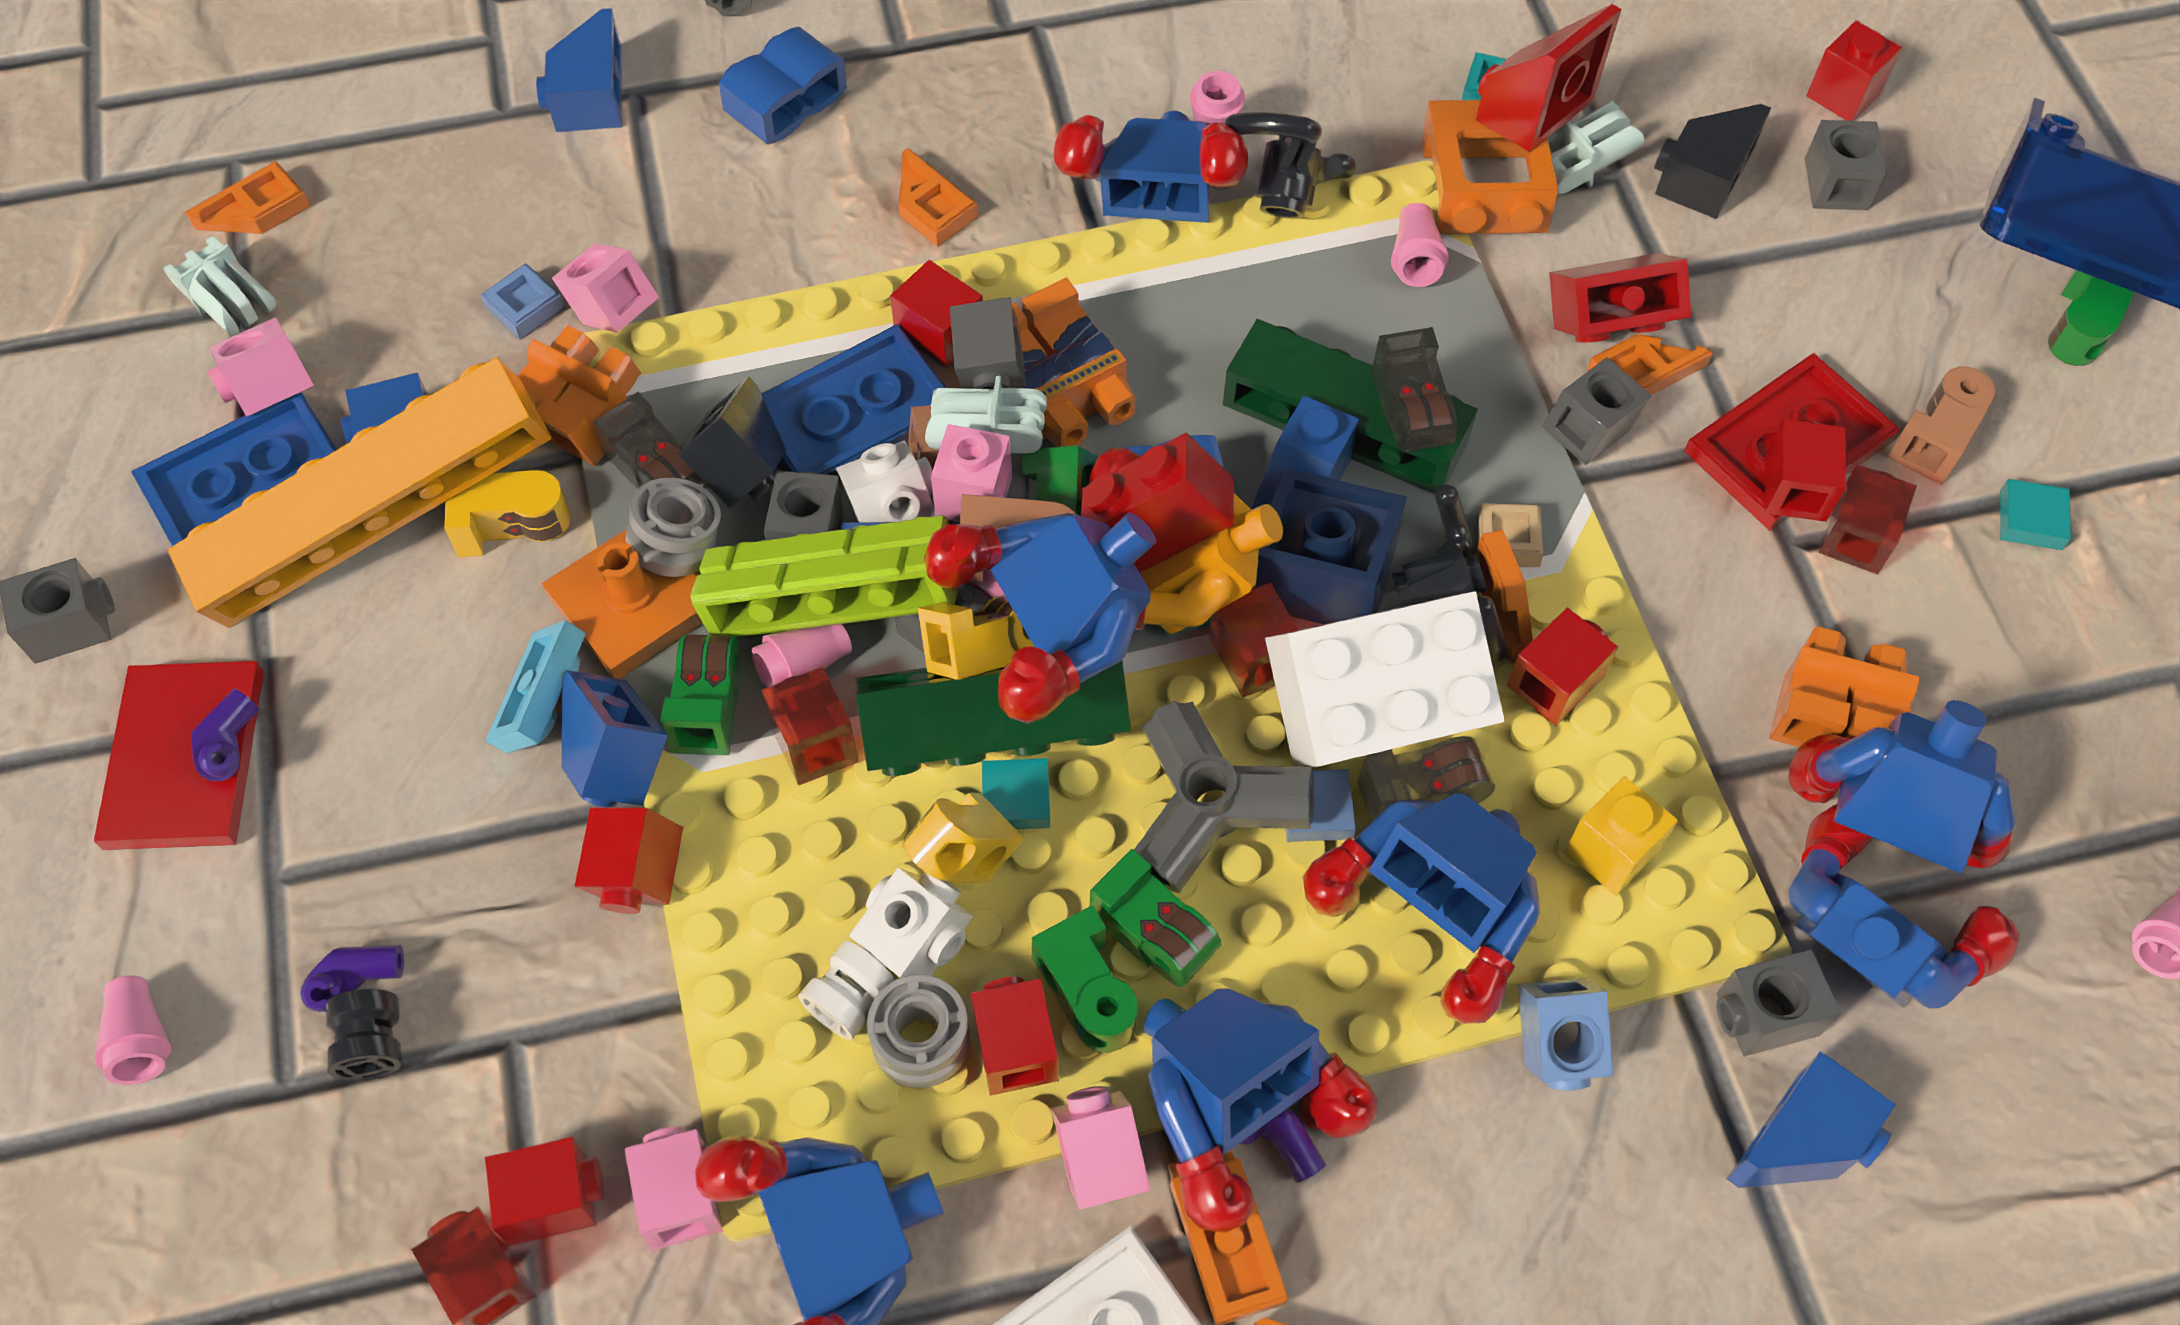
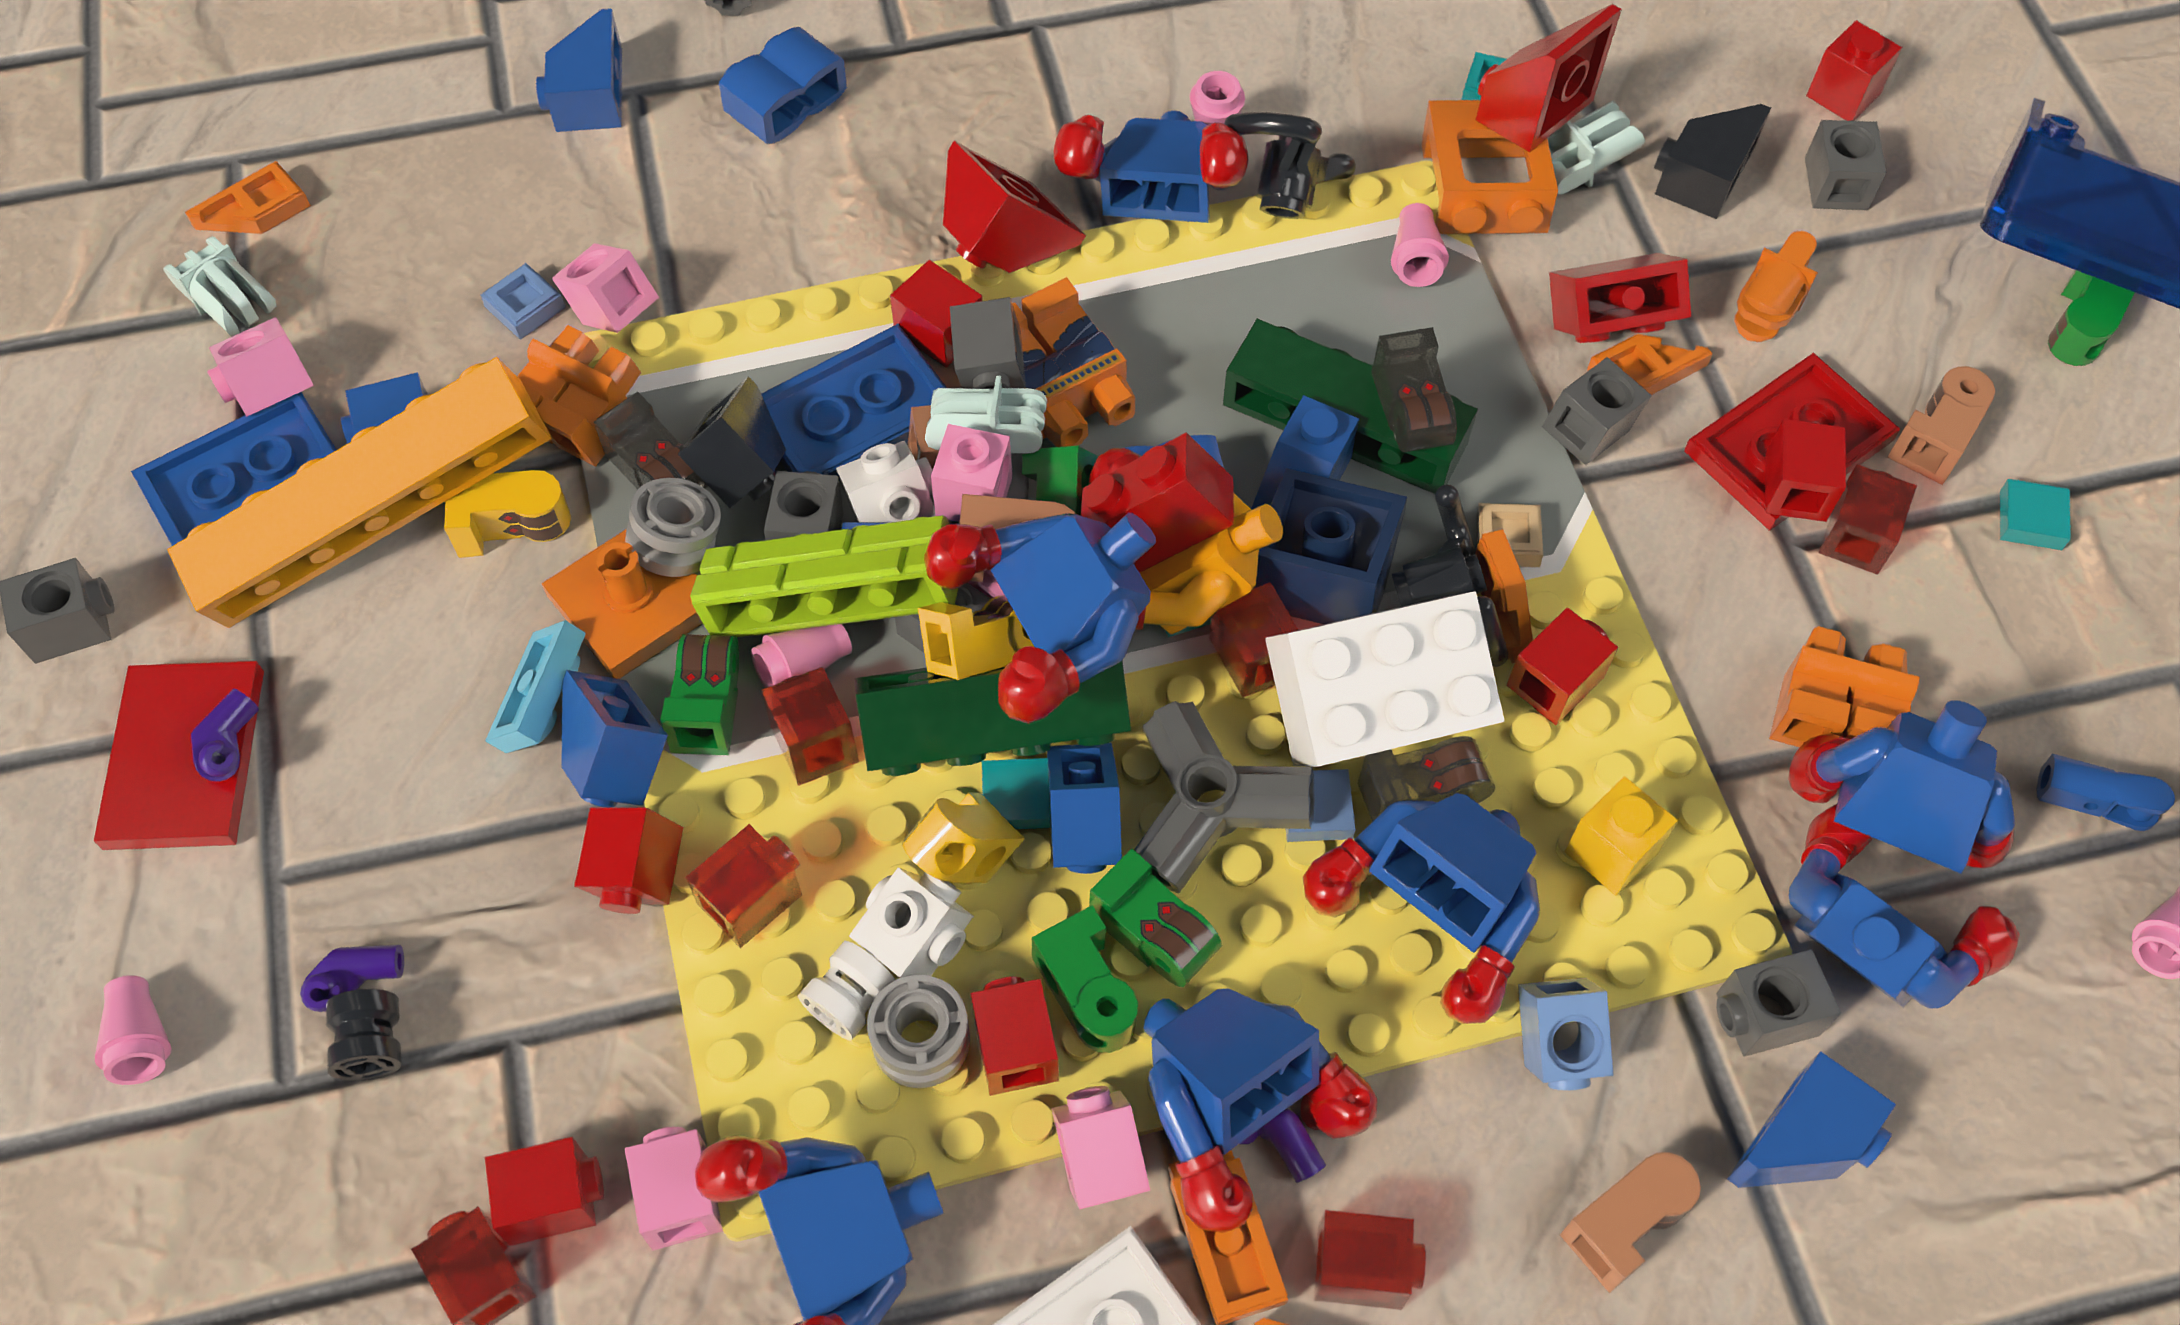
(746, 884): none -> clear red brick
(932, 201): orange tile -> none
(1001, 214): none -> red slope
(1084, 807): none -> blue slope
(1367, 1260): none -> clear red brick
(1645, 1199): none -> nougat leg
(1776, 288): none -> orange arm
(2103, 792): none -> blue bar

